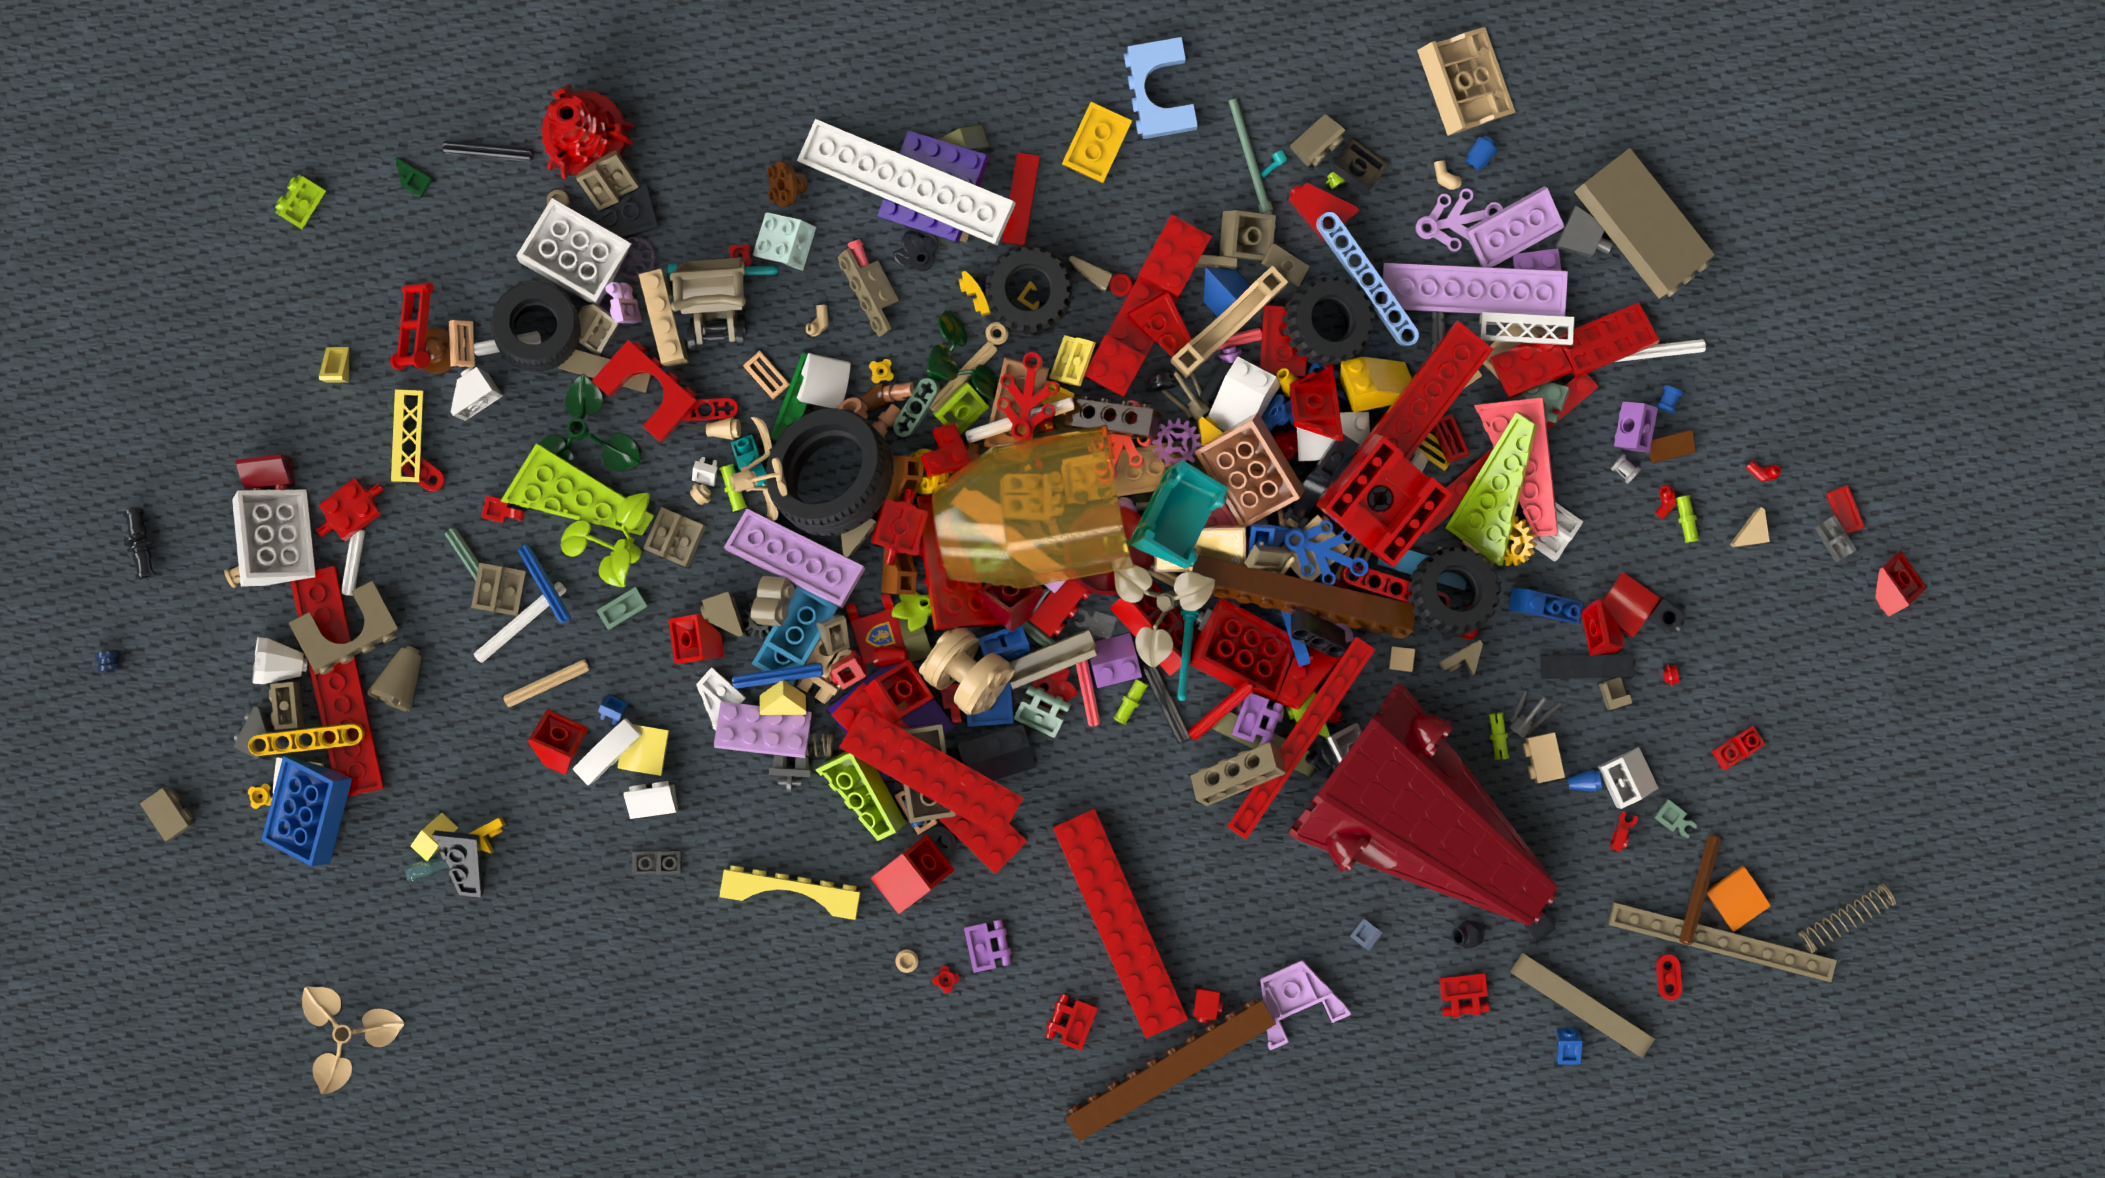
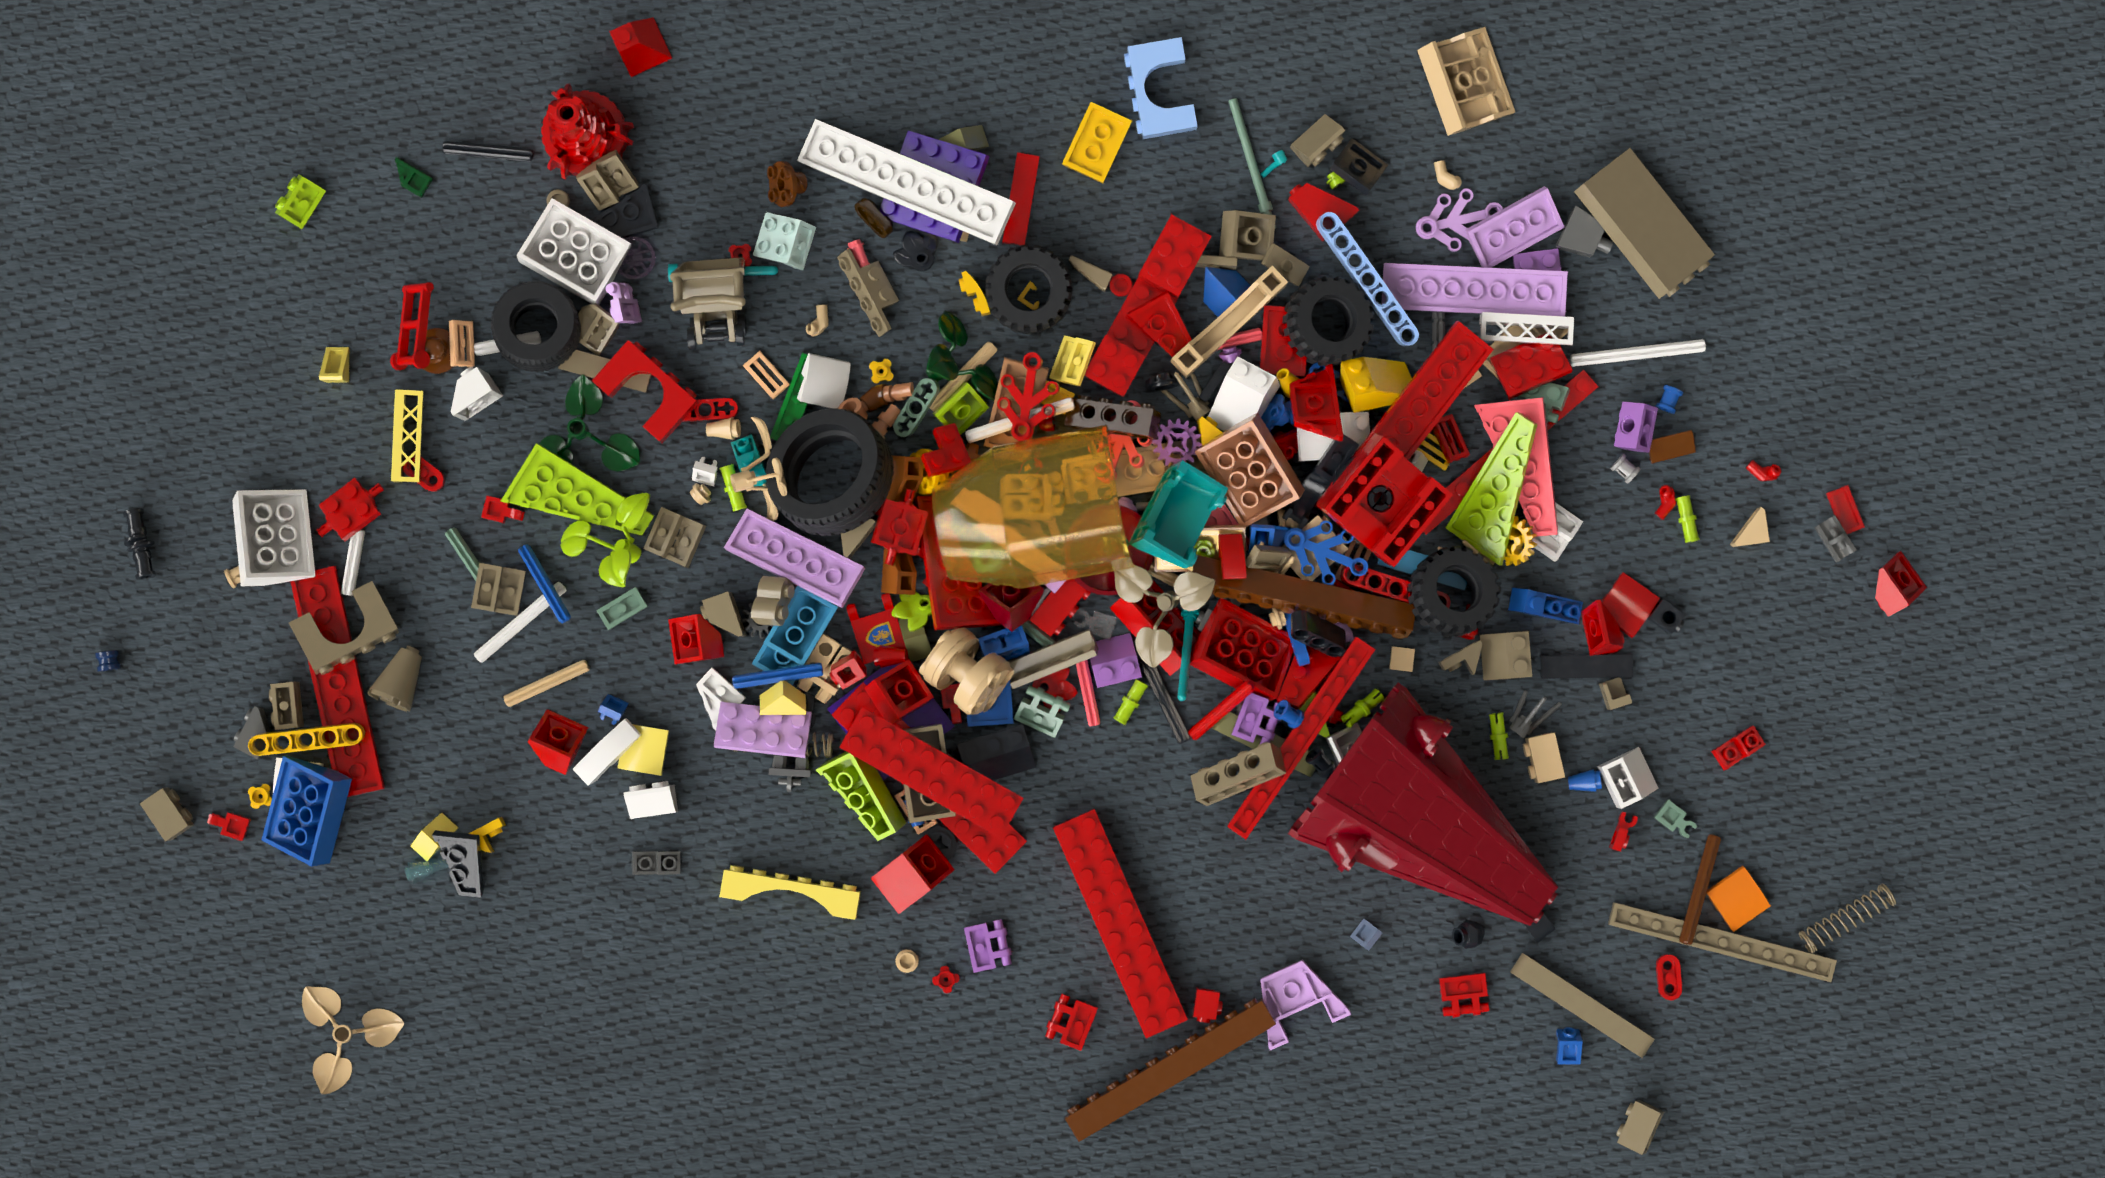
(232, 826): none -> red plate
(266, 472): dark red slope -> none
(276, 662): white cone -> none
(640, 45): none -> red slope
(667, 338): tan arch -> none
(834, 634): dark tan slope -> none
(873, 217): none -> dark brown plate
(989, 333): tan plate -> none
(1205, 544): none -> lime plate
(1232, 556): none -> red slope
(1277, 618): none -> tan plate
(1287, 713): none -> blue bush
(1362, 708): none -> lime pin
(1481, 152): blue brick -> none
(1506, 655): none -> dark tan slope
(1609, 339): red plate -> none
(1639, 1127): none -> dark tan brick
(1671, 675): red plate -> none

